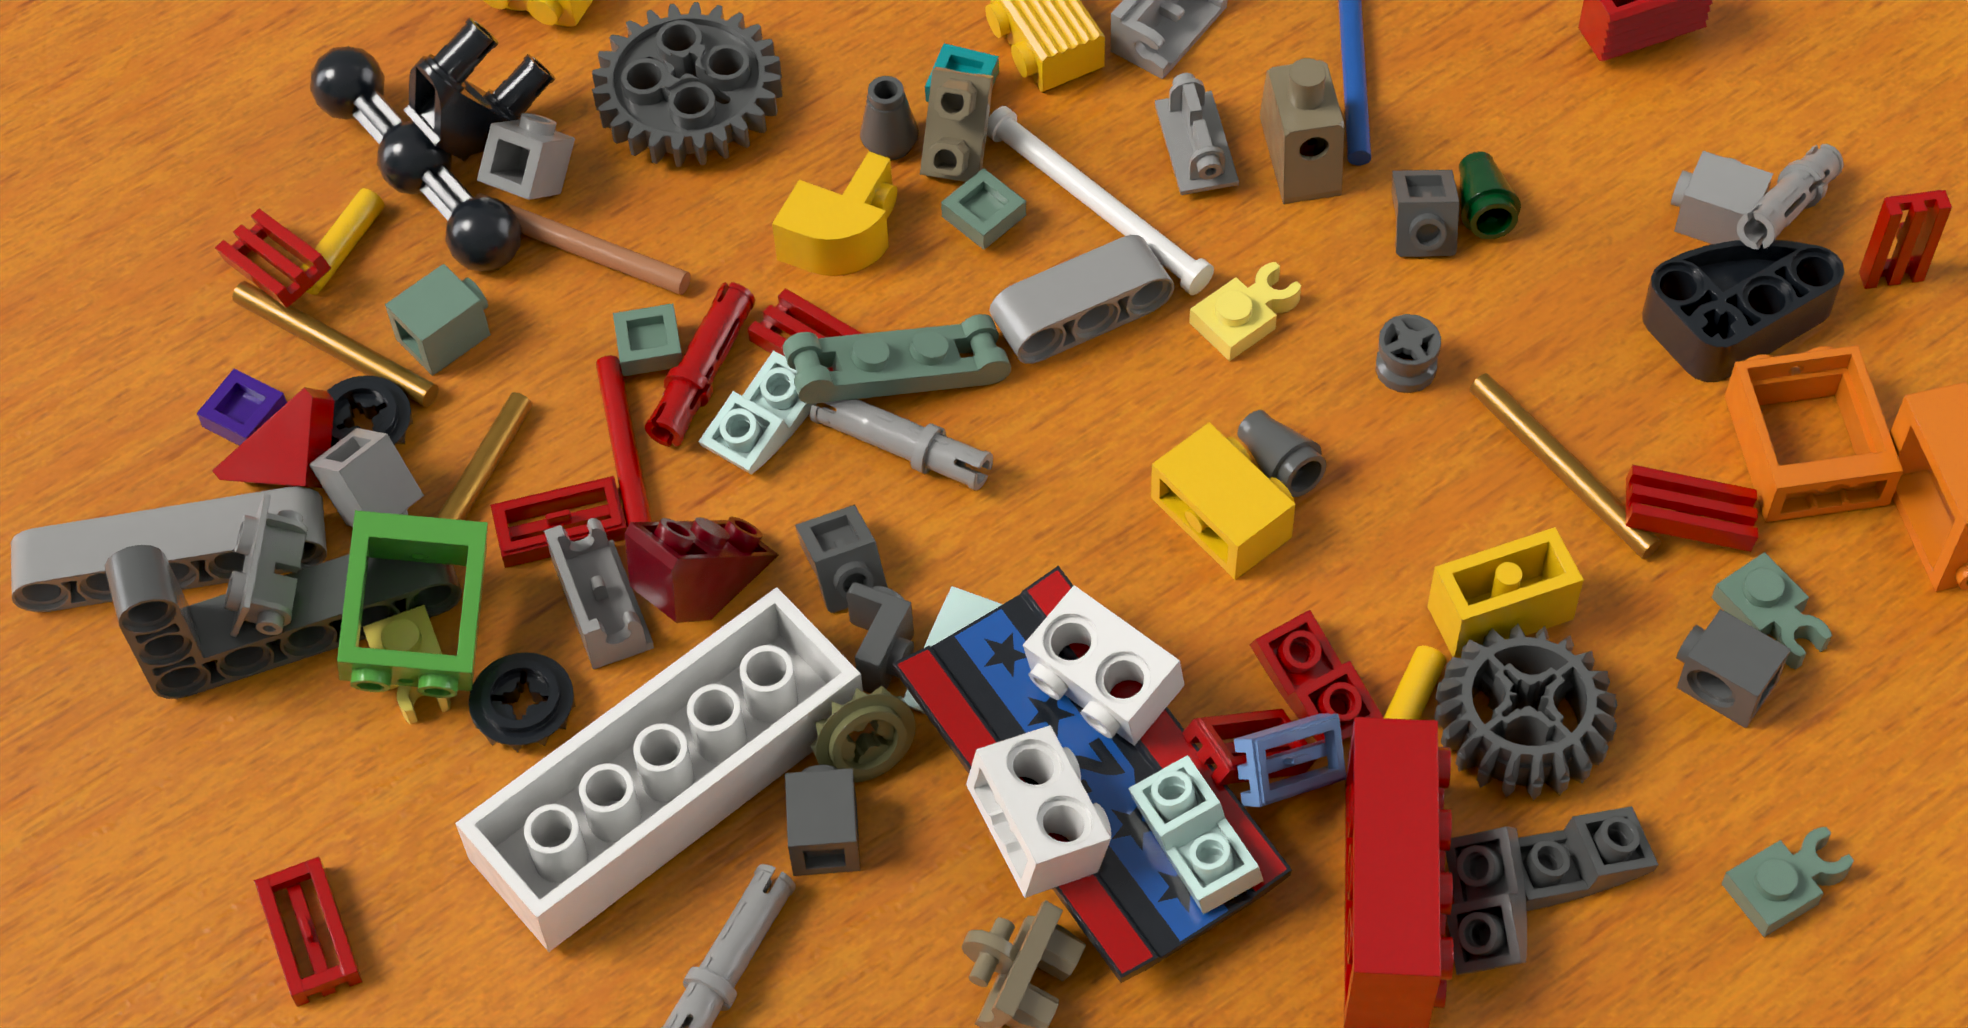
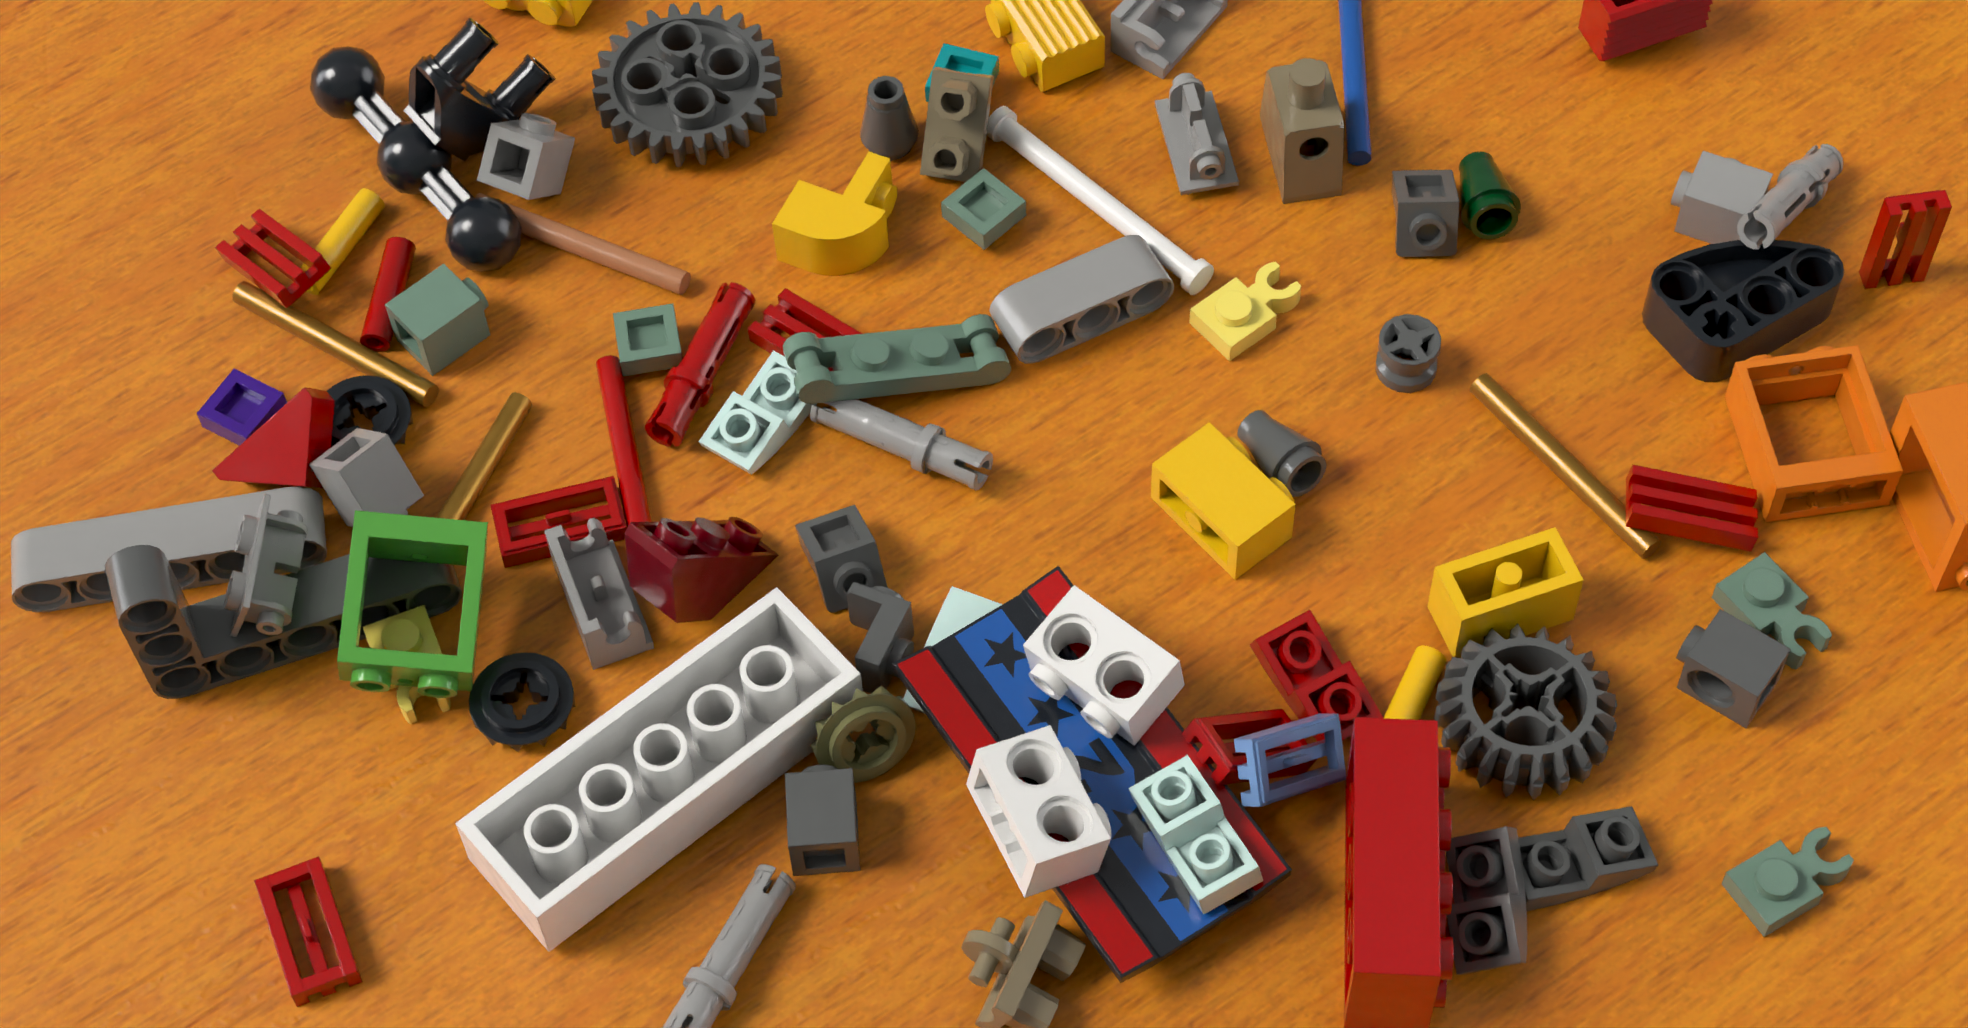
(390, 282): none -> red piece

